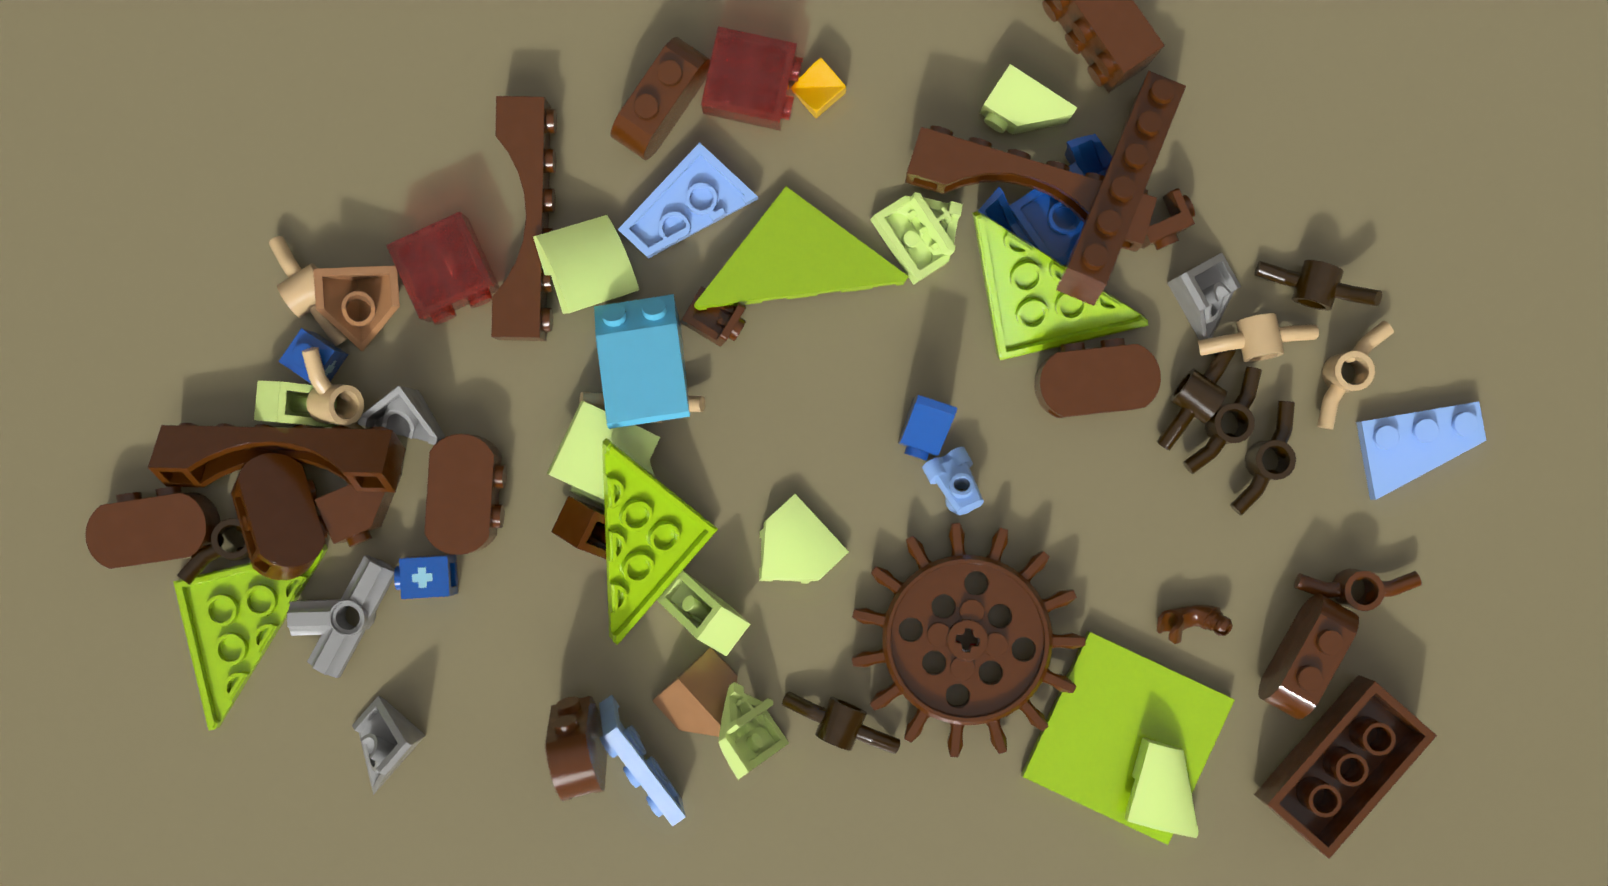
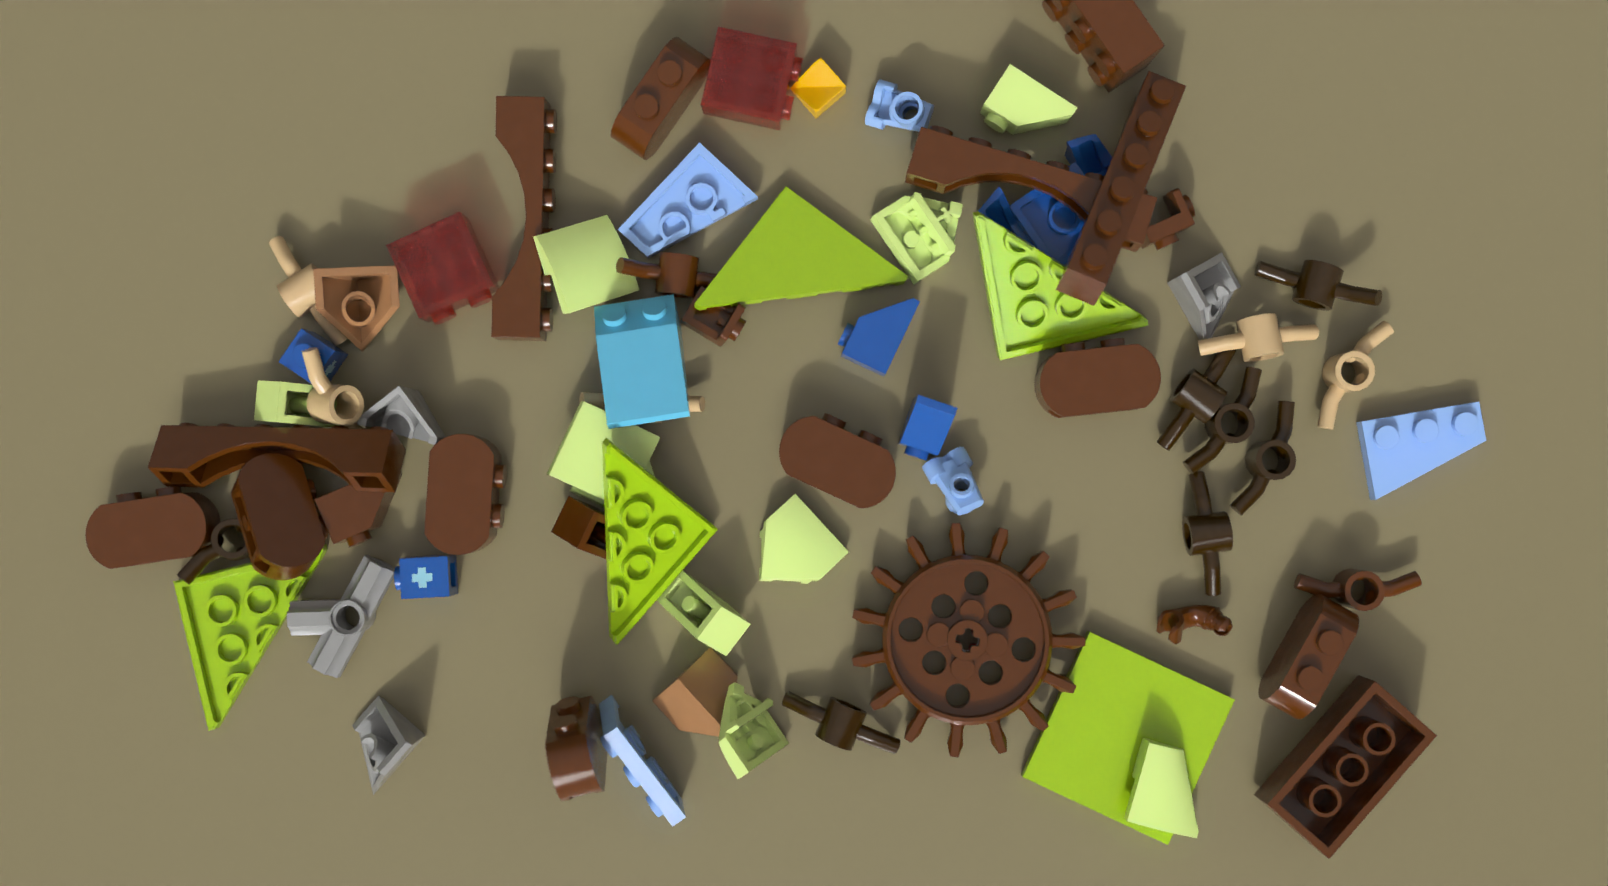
(674, 274): none -> reddish brown piece
(838, 460): none -> reddish brown brick
(877, 336): none -> blue slope
(891, 105): none -> light blue plate
(1207, 533): none -> dark brown piece

